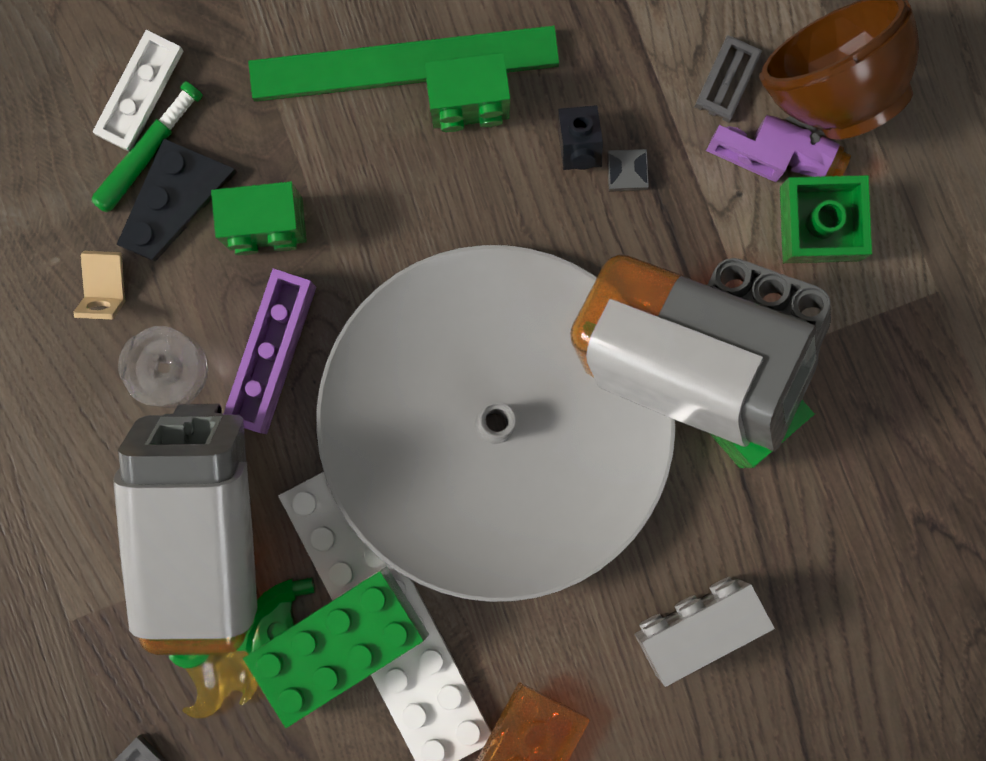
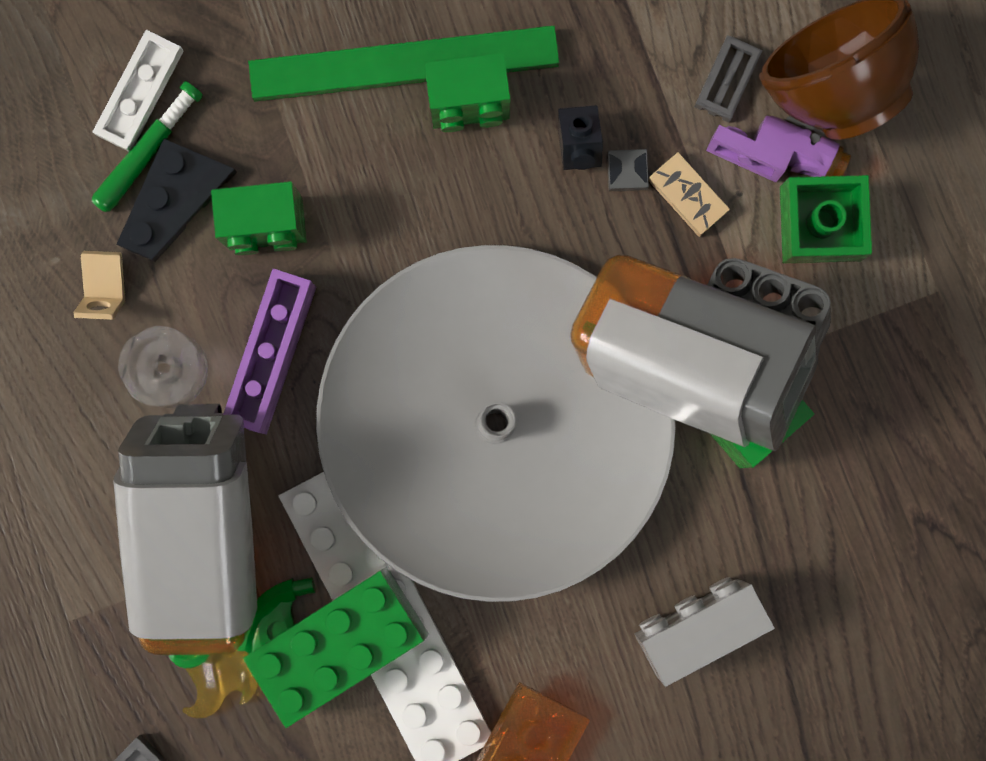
(688, 194): none -> tan tile

